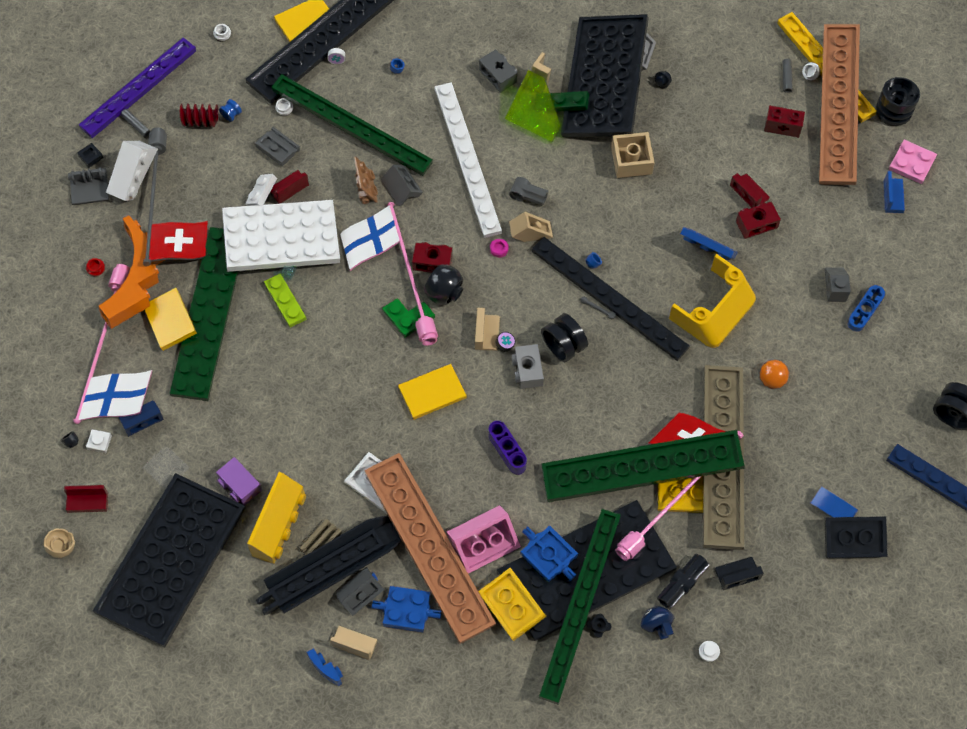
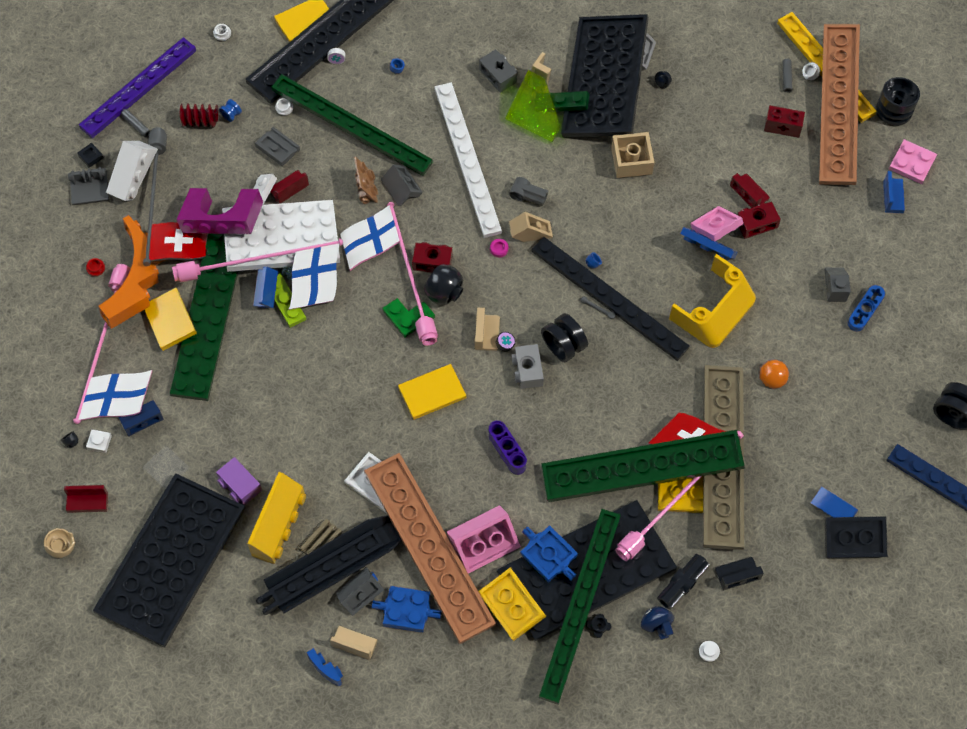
(237, 220): none -> magenta arch
(265, 288): none -> blue panel
(312, 272): none -> flag
(716, 223): none -> bright pink plate

